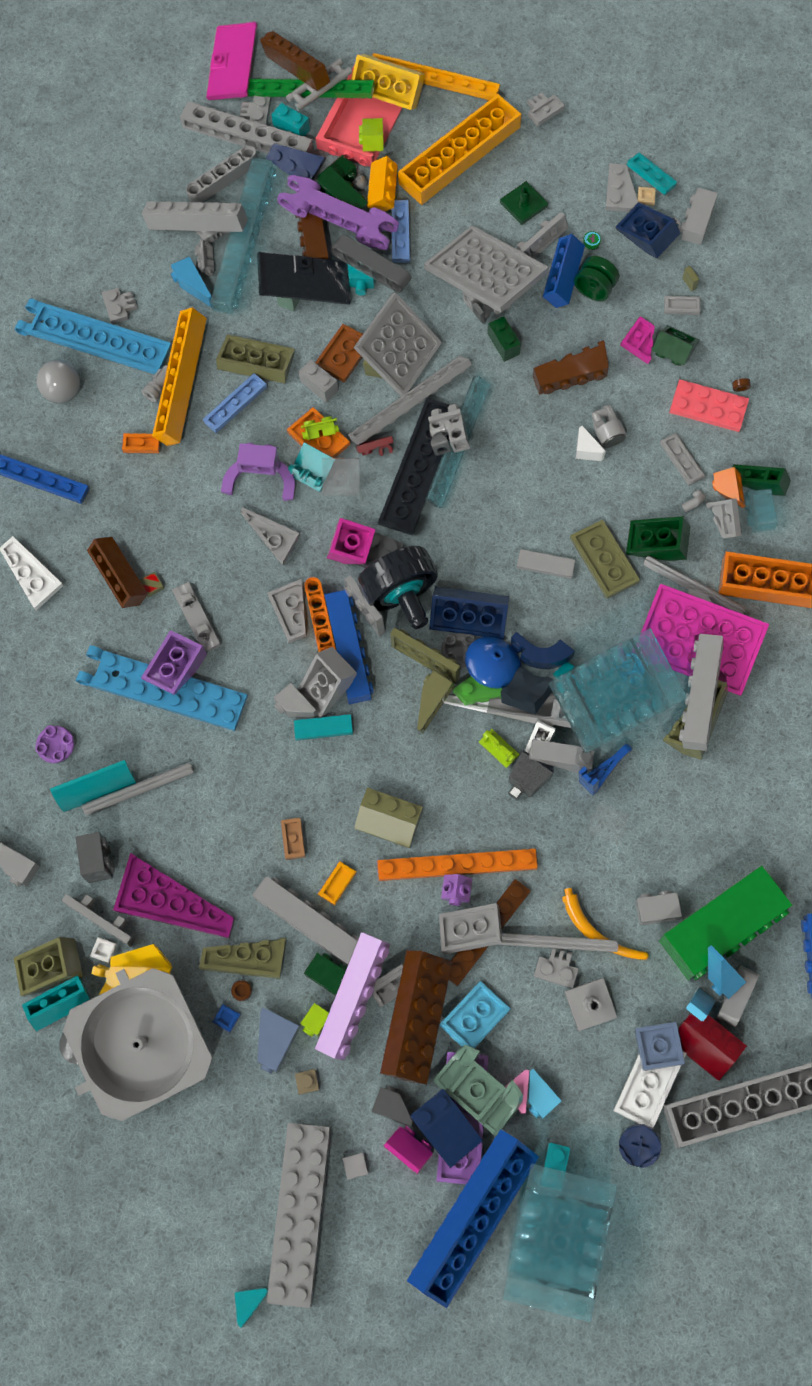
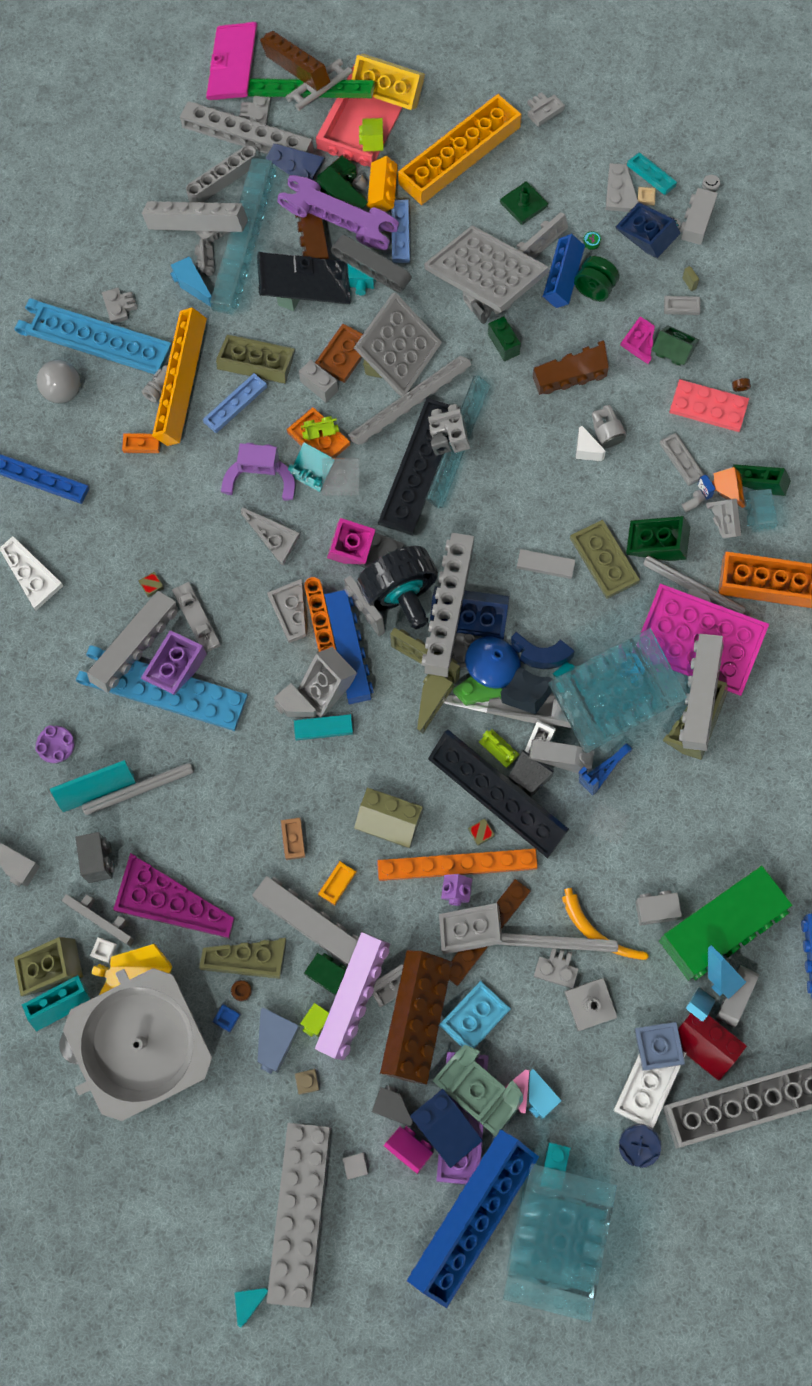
(117, 572): reddish brown brick -> none
(132, 642): none -> light grey brick
(290, 120): teal brick -> none
(366, 448): dark red plate -> none
(440, 664): none -> light grey brick
(449, 80): light orange plate -> none
(481, 832): none -> olive tile
(498, 794): none -> black plate
(706, 486): none -> blue tile
(711, 183): none -> light grey tile

